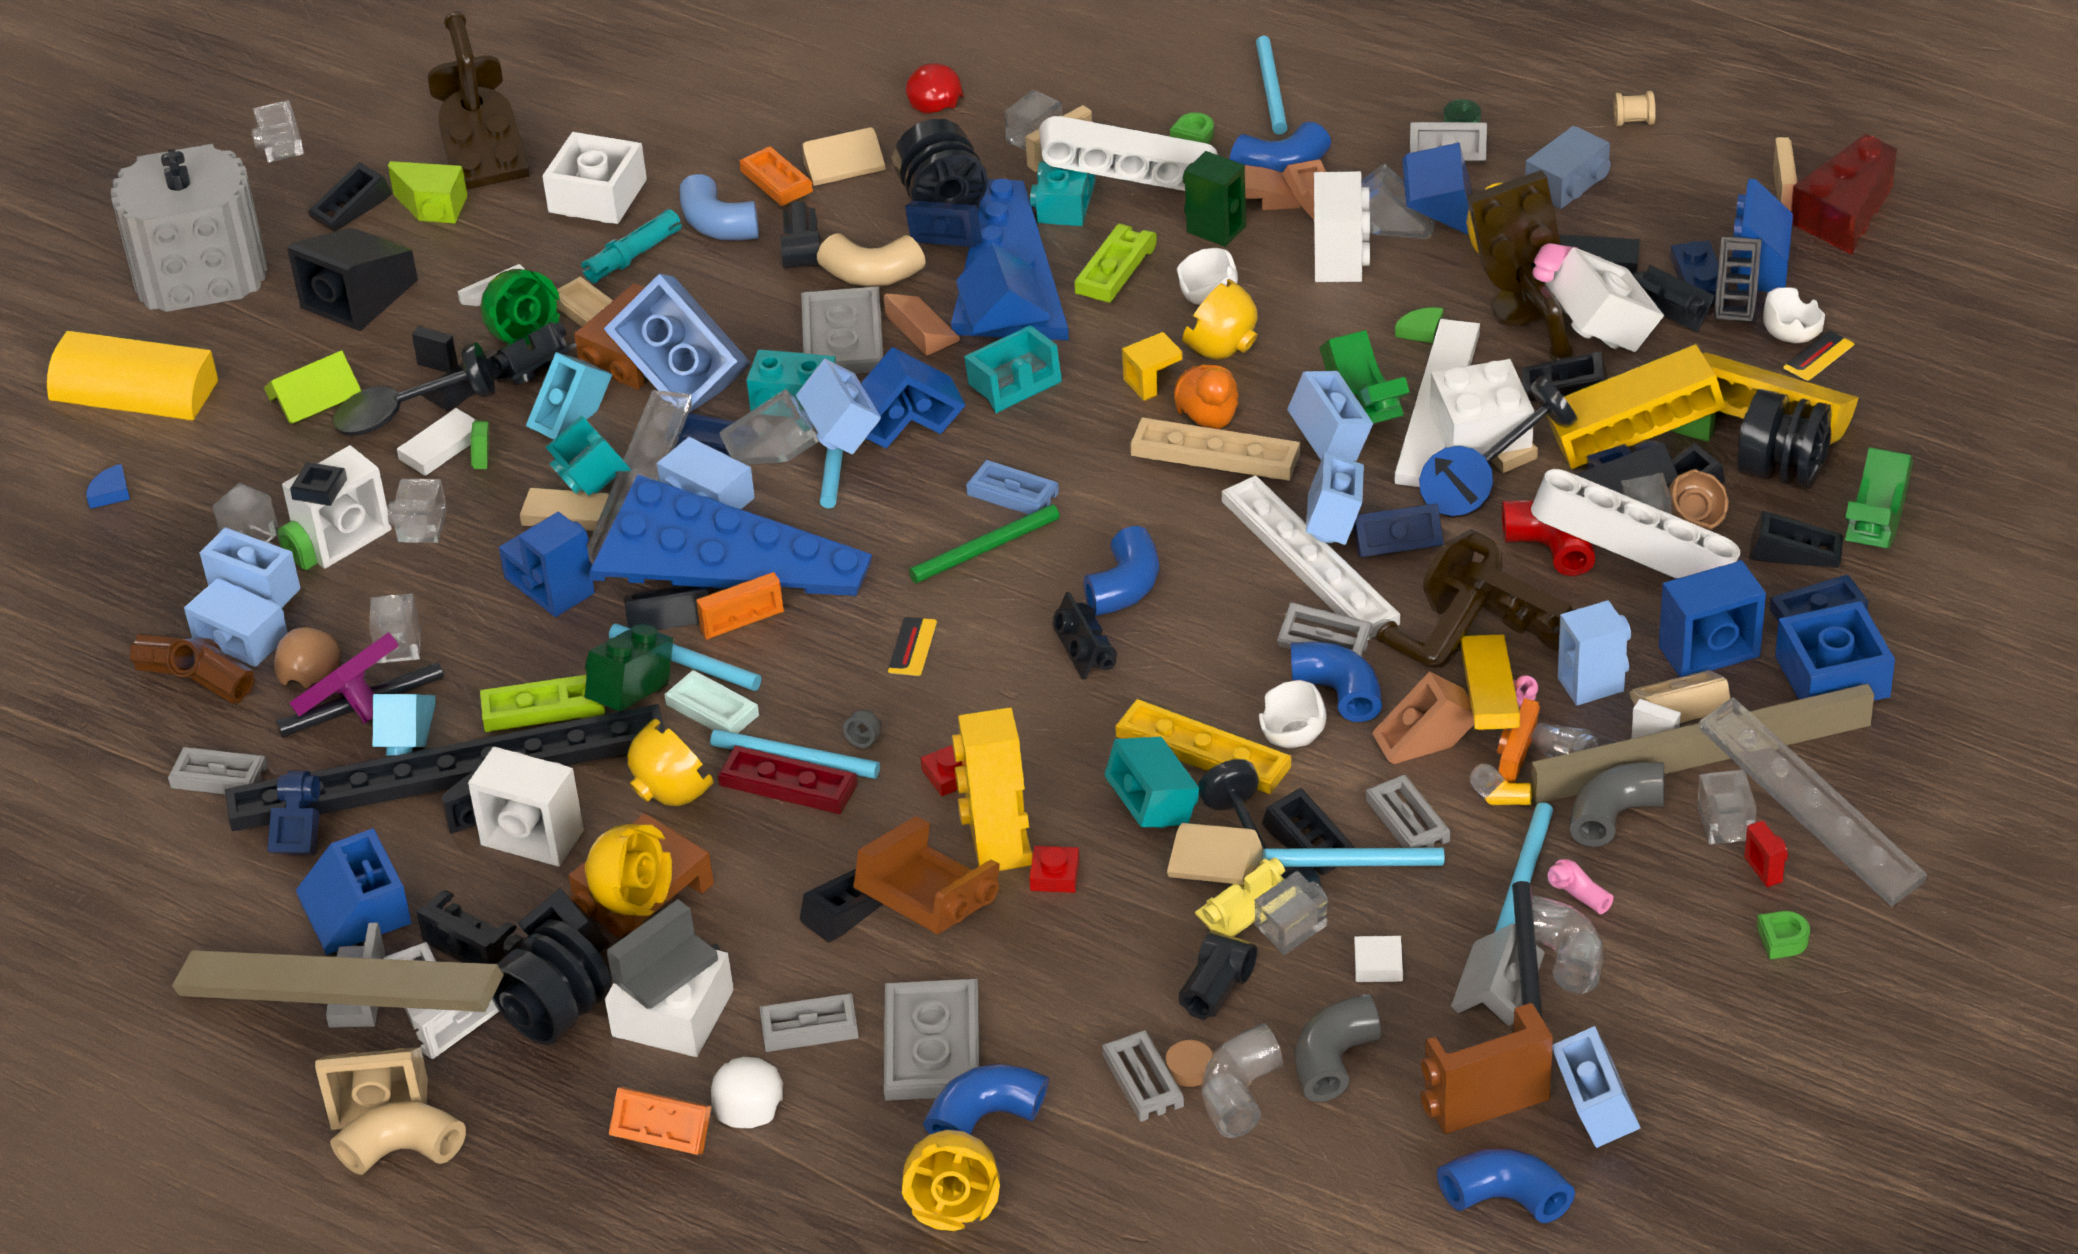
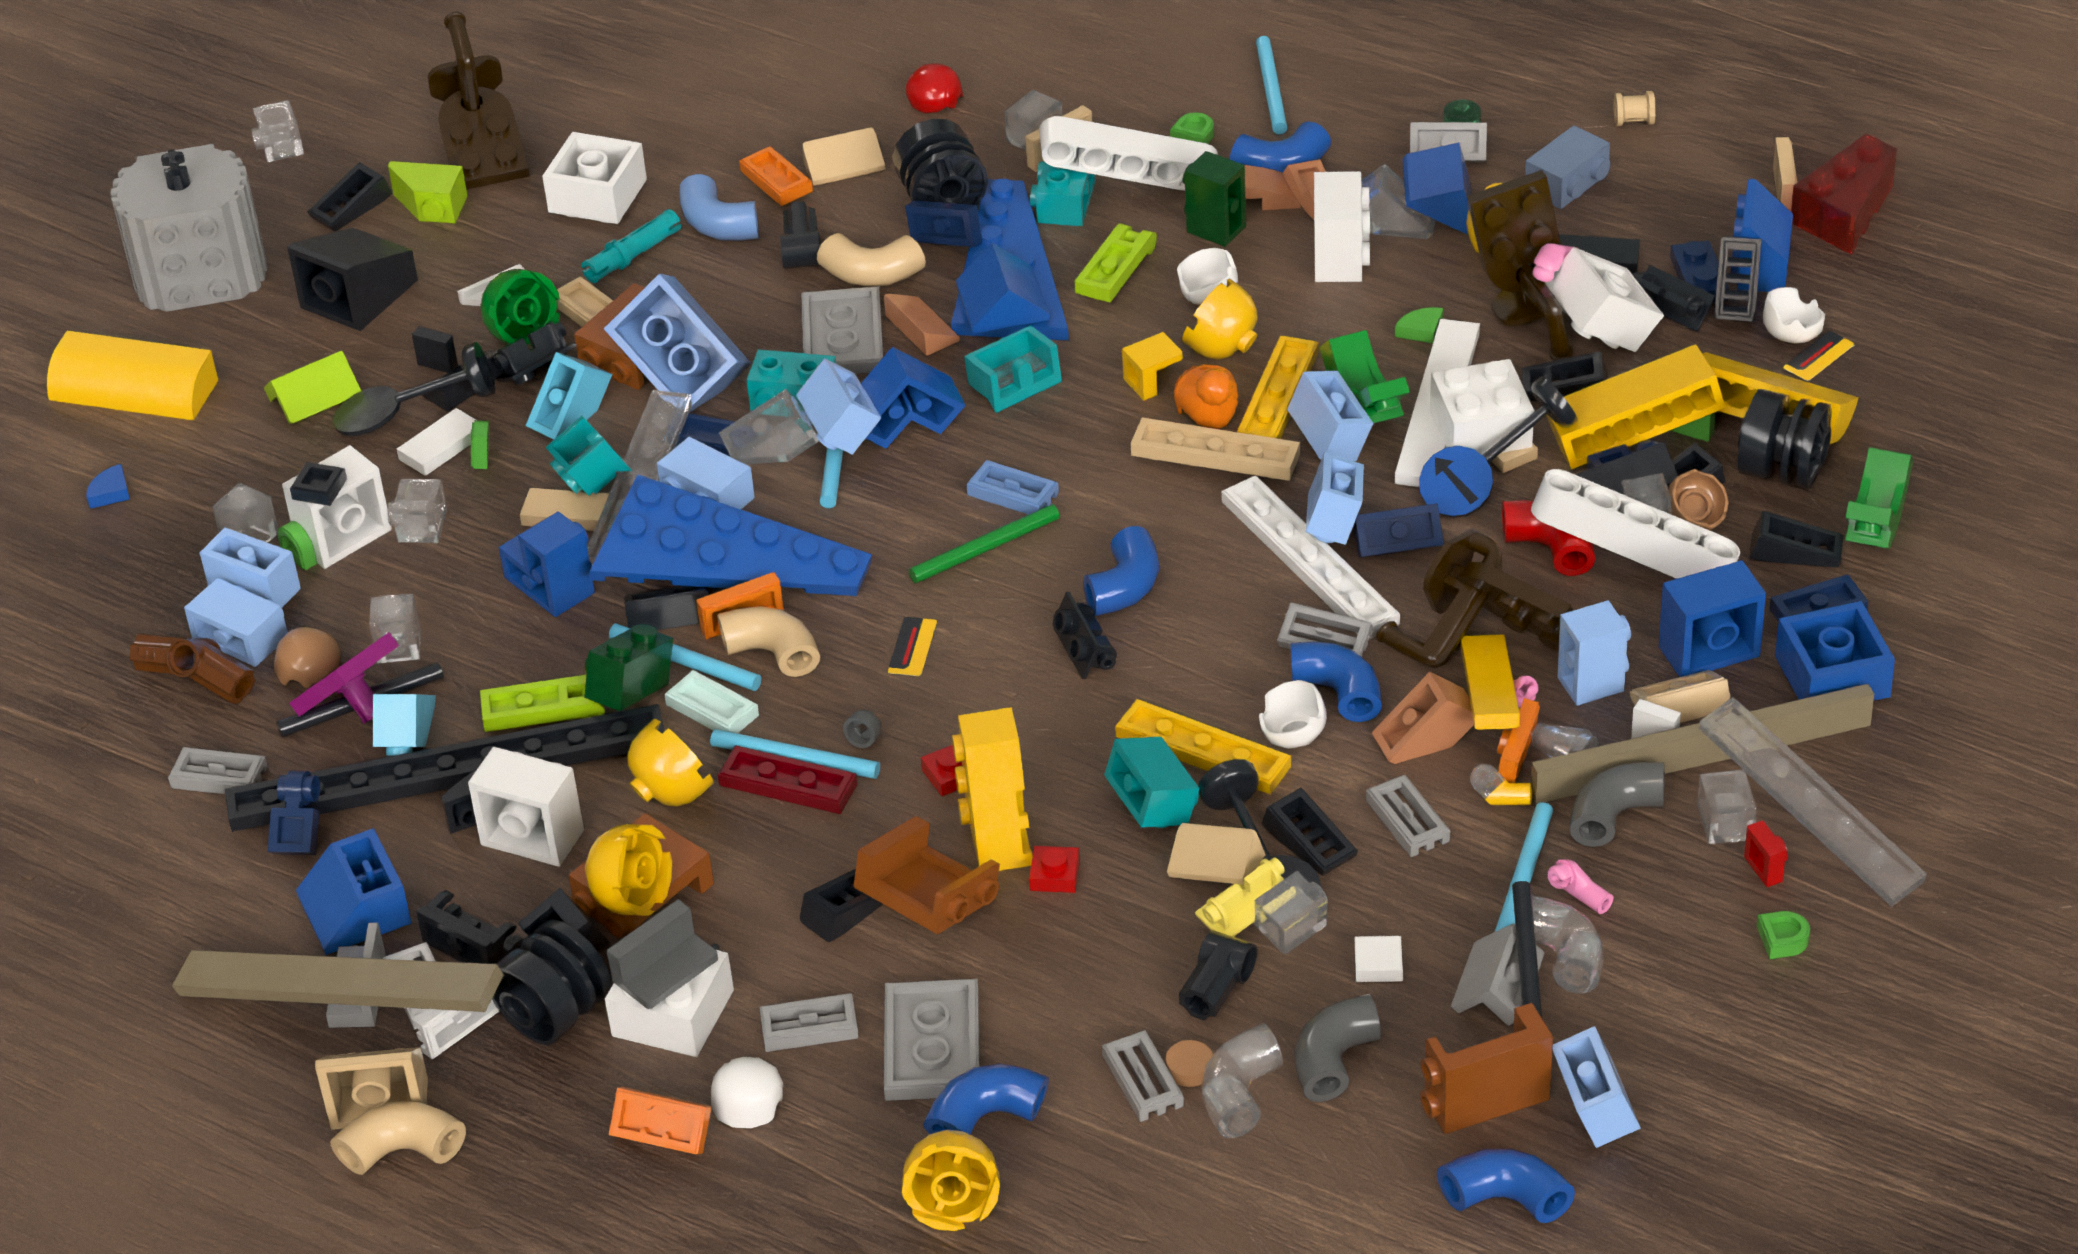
(773, 631): none -> tan cylinder
(1268, 410): none -> yellow tile
(1356, 857): medium azure bar -> none

